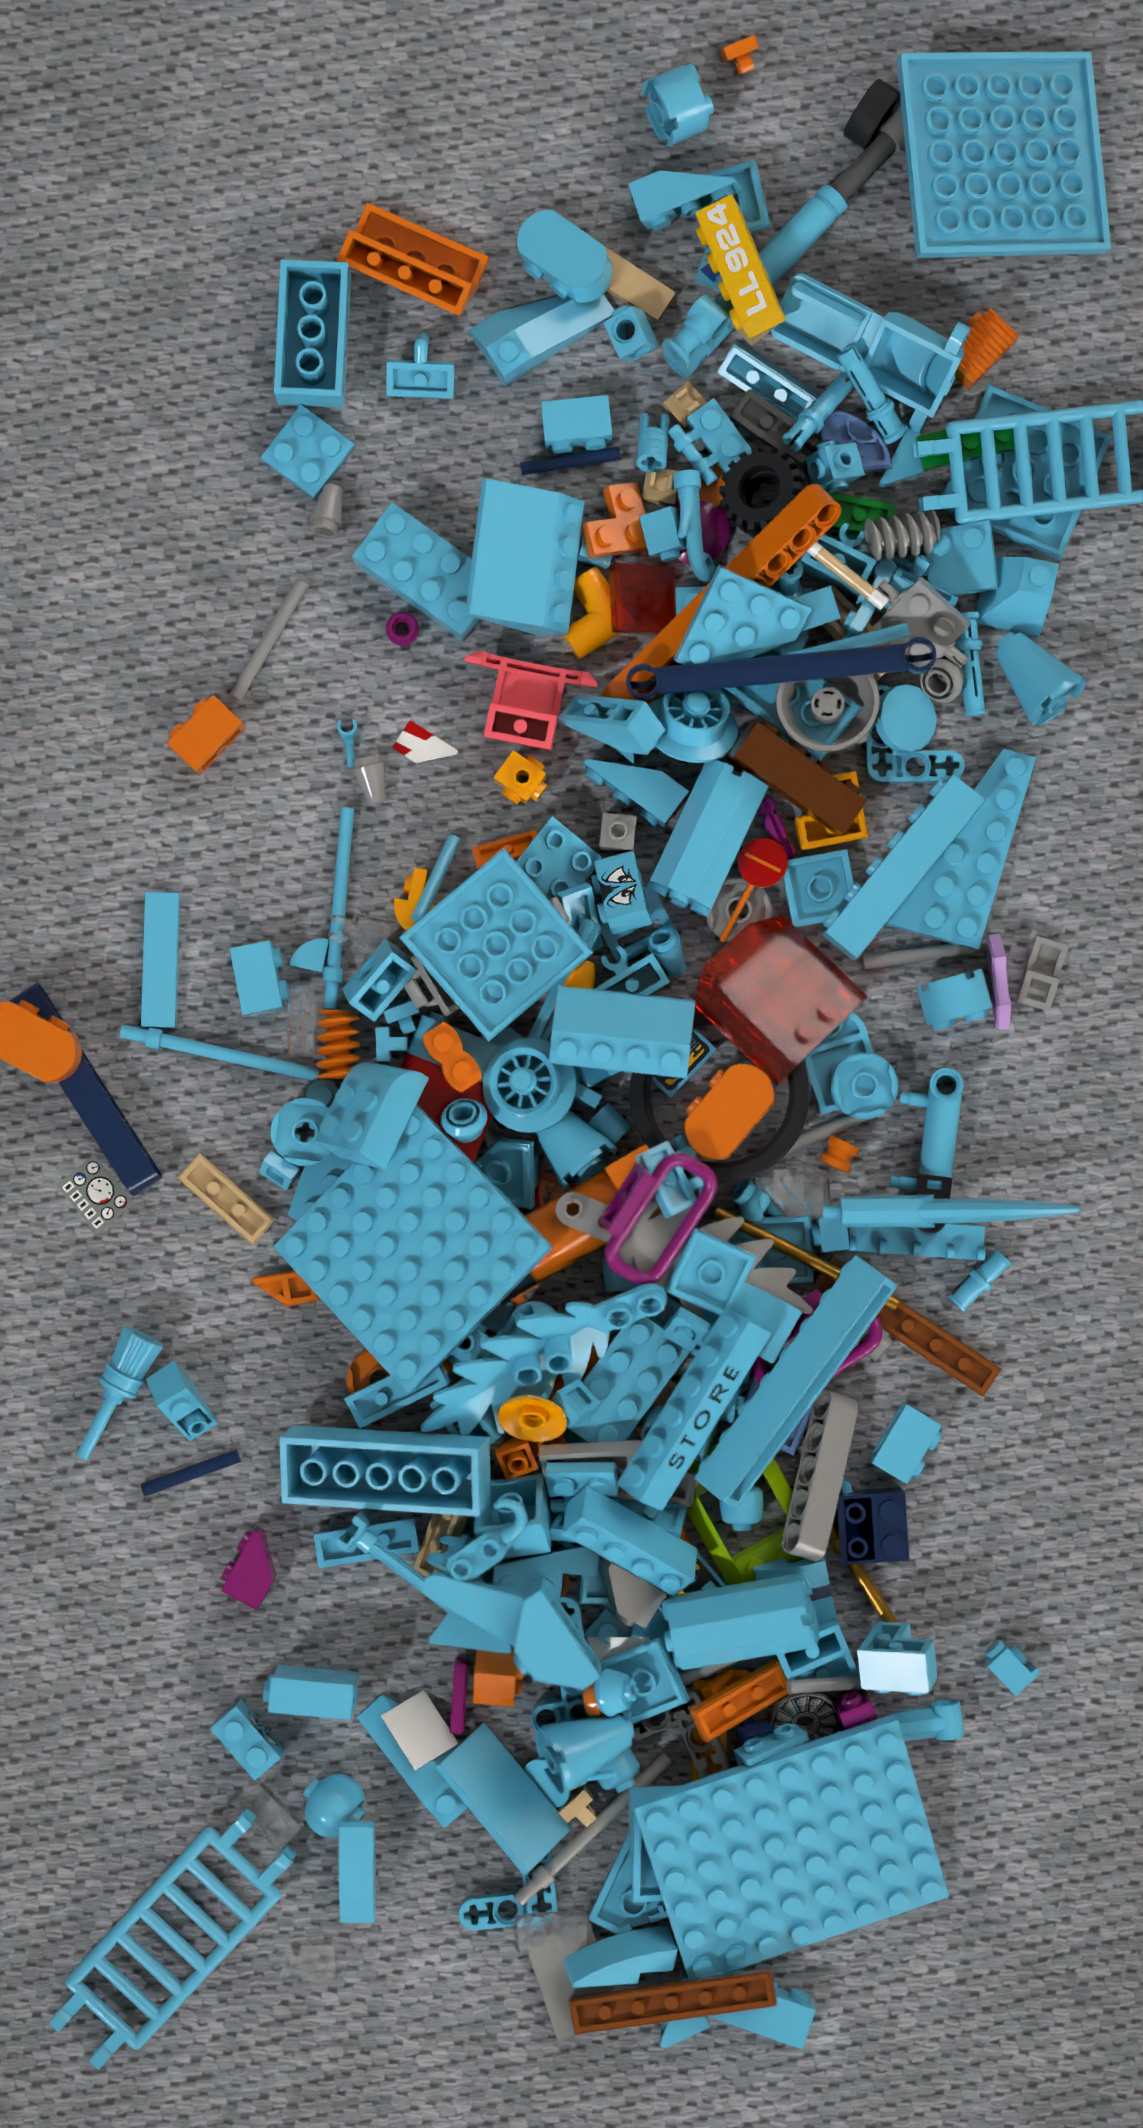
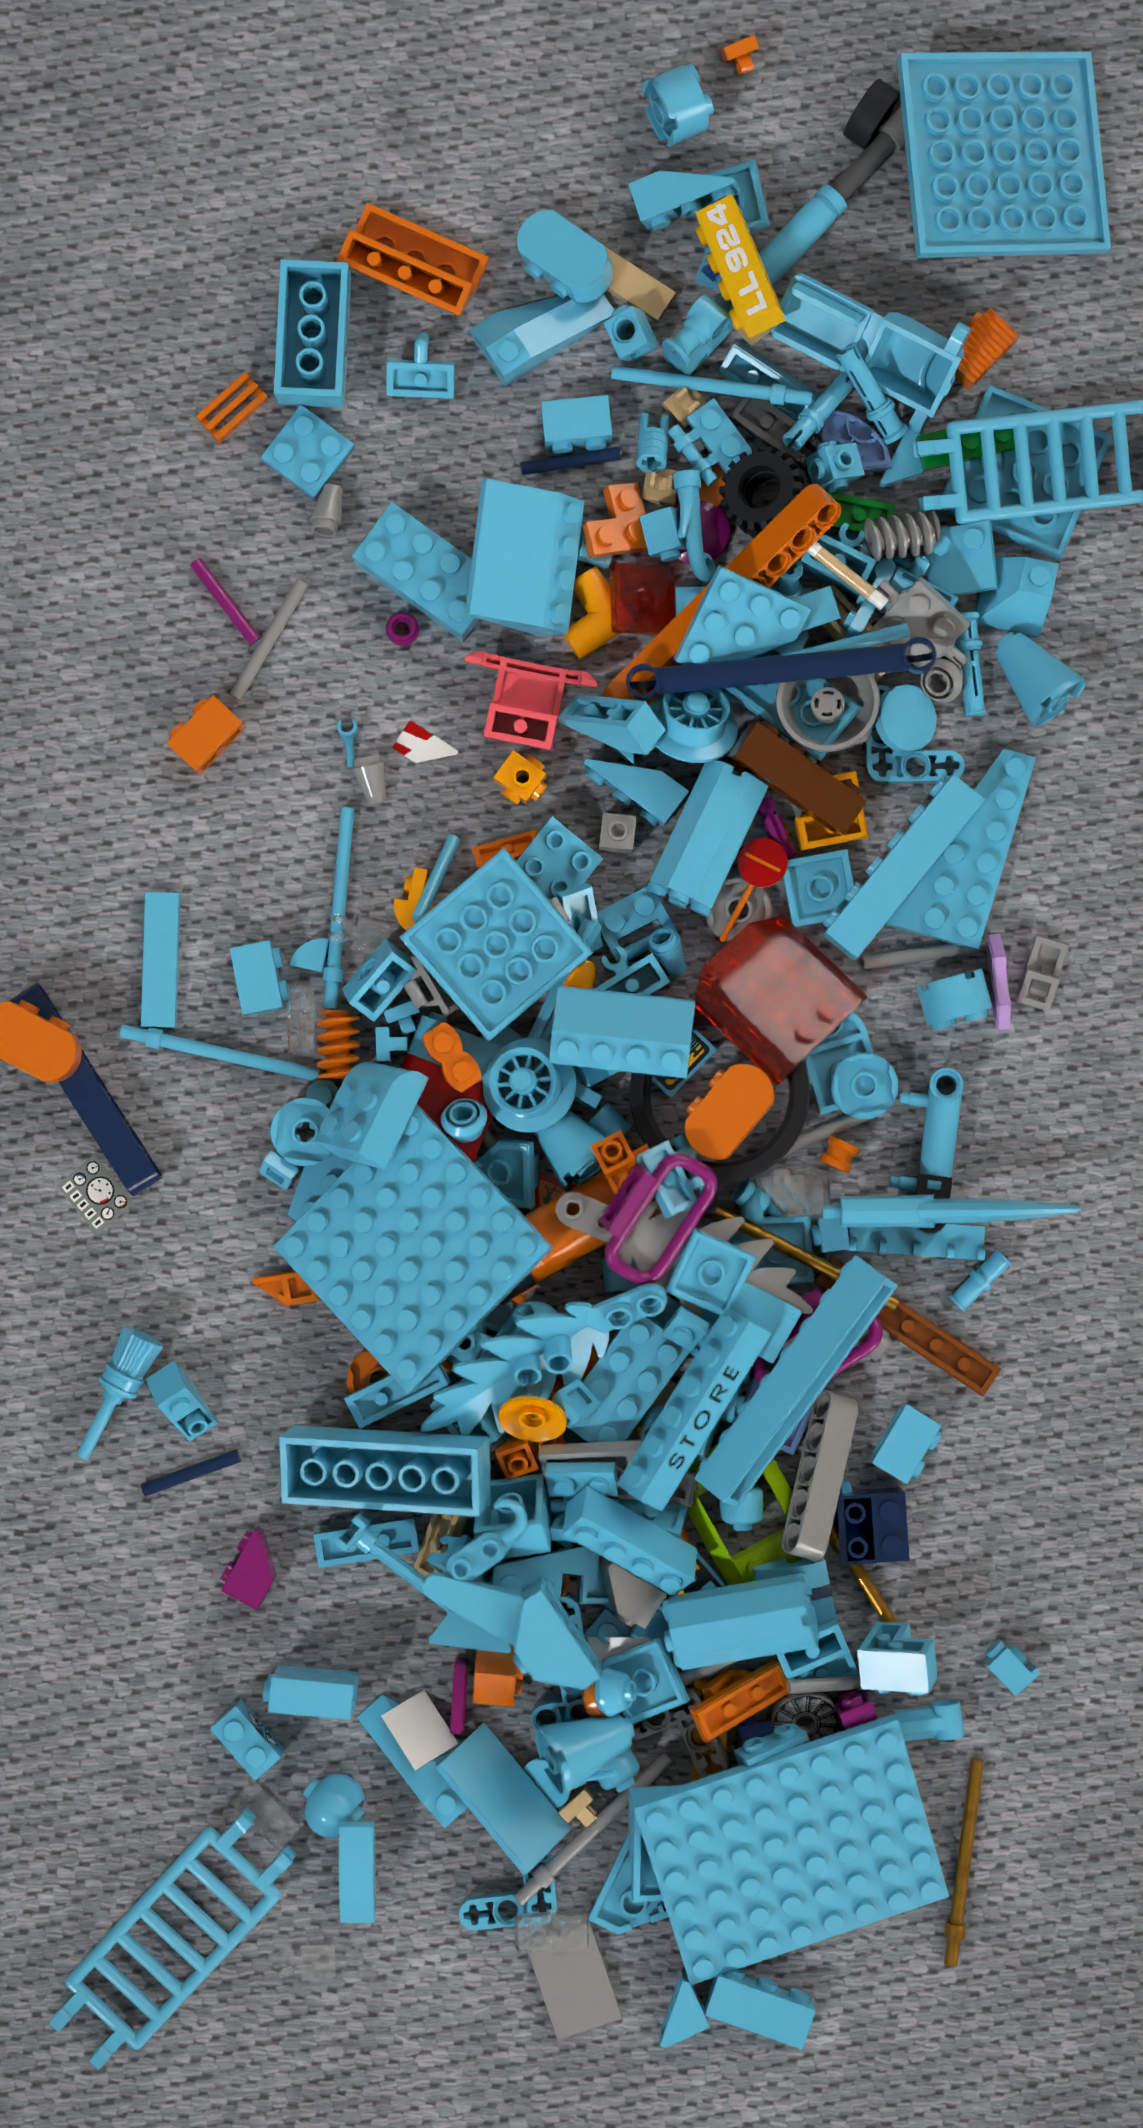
(222, 398): none -> orange tile
(225, 601): none -> magenta bar
(226, 1199): tan tile -> none
(614, 1158): none -> orange slope
(622, 893): medium azure brick -> none
(622, 1958): medium azure slope -> none
(673, 2001): dark orange tile -> none
(776, 394): none -> medium azure bar
(955, 1927): none -> pearl gold bar

